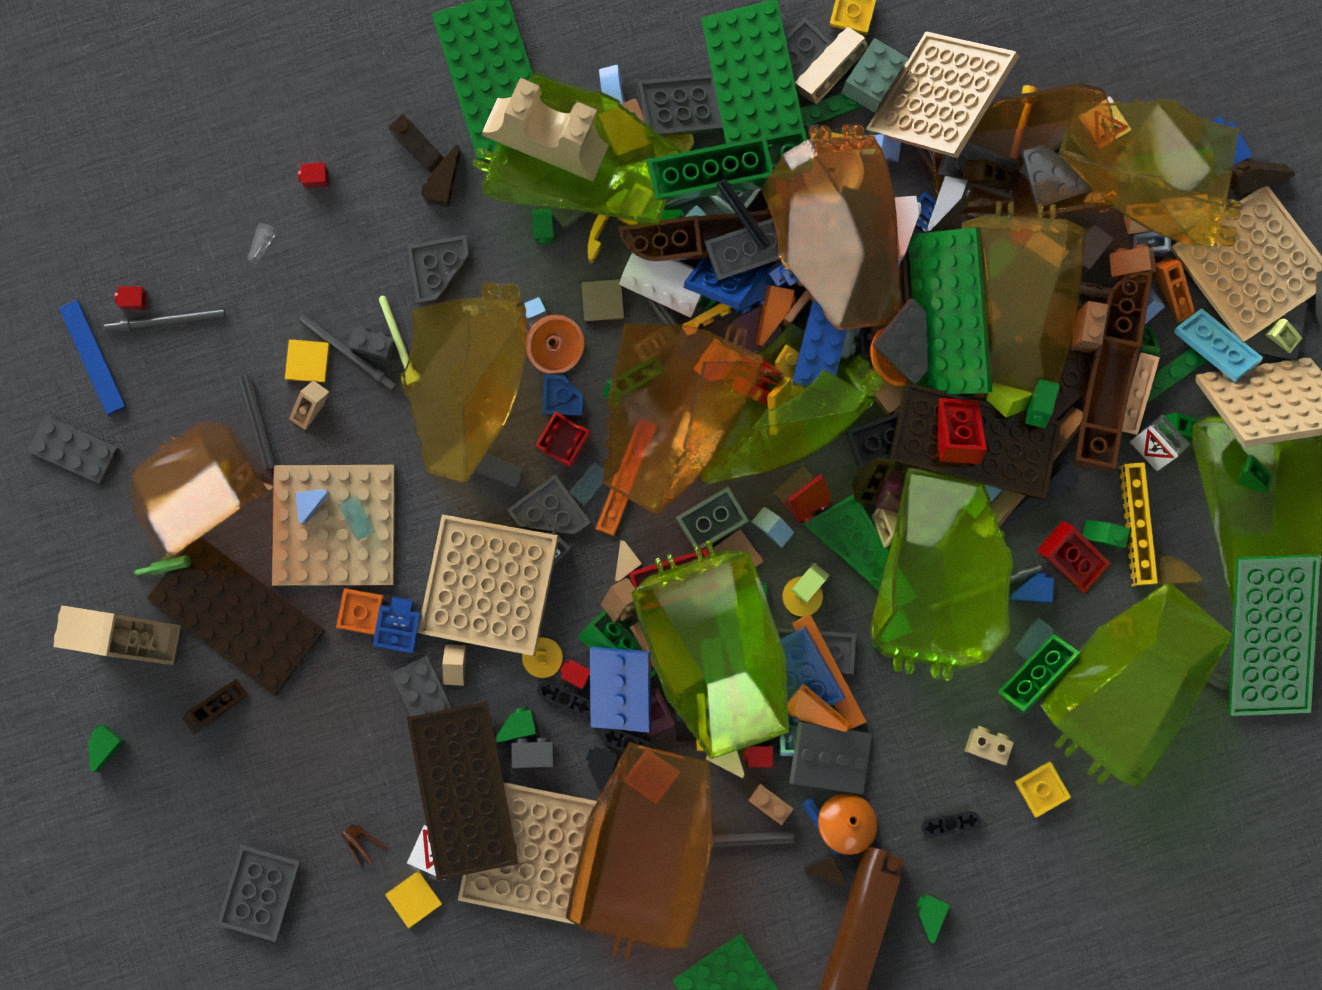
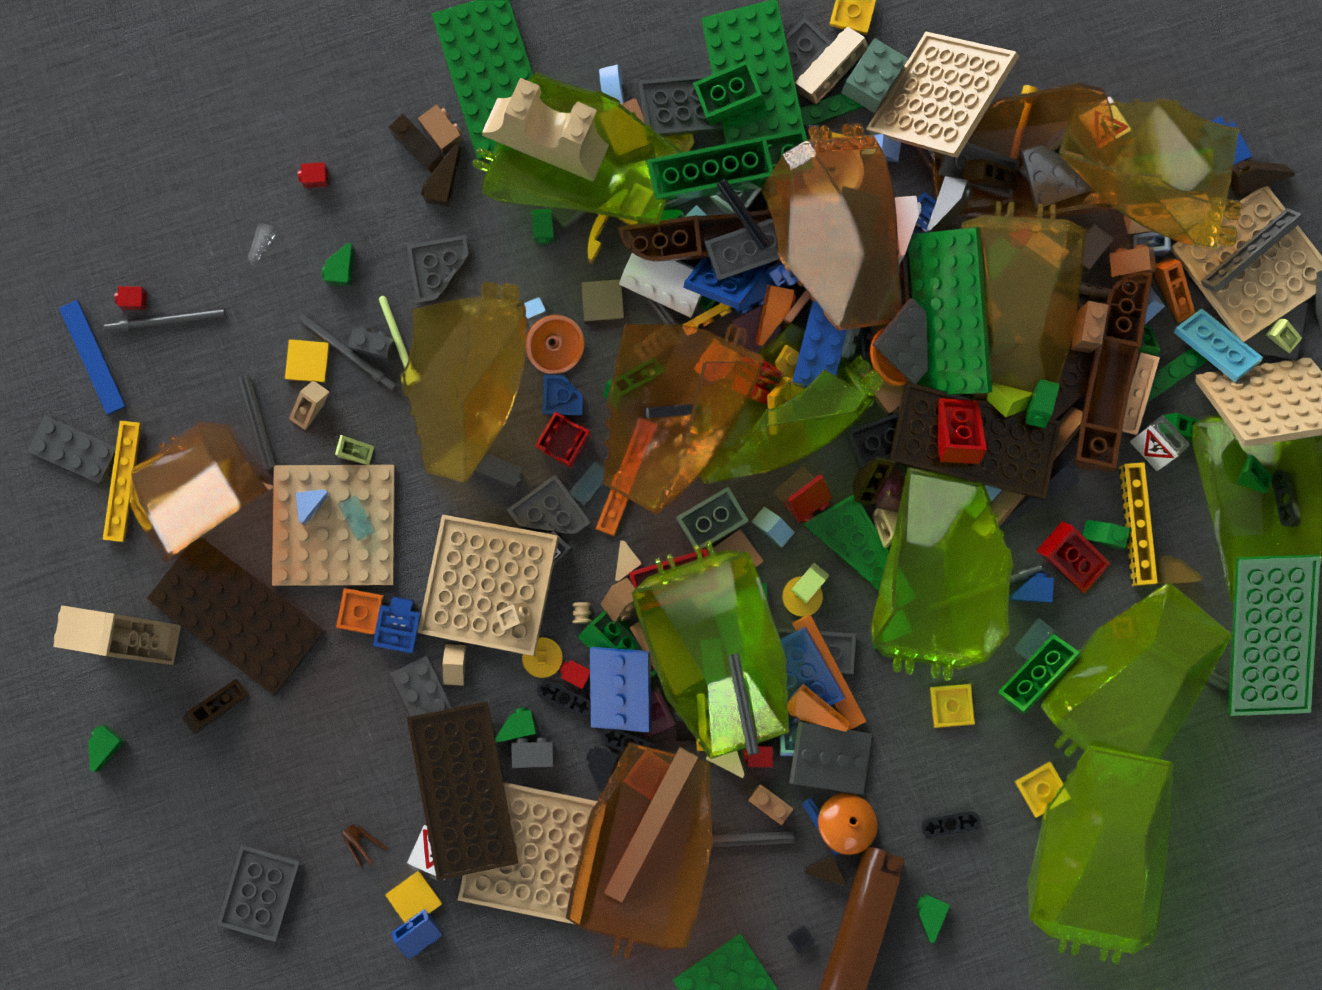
(118, 500): none -> yellow plate
(162, 567): bright green axle -> none
(339, 267): none -> green slope
(354, 450): none -> yellowish green slope
(416, 934): none -> blue brick
(440, 129): none -> medium nougat brick
(513, 616): none -> tan bracket
(581, 613): none -> tan bush
(650, 824): none -> medium nougat tile
(665, 411): none -> black beam
(729, 92): none -> green brick
(743, 704): none -> dark grey axle
(800, 939): none -> black plate
(952, 705): none -> yellow tile
(989, 746): tan brick -> none
(1104, 854): none -> clear neon green windscreen
(1252, 250): none -> dark grey plate
(1279, 492): none -> black beam

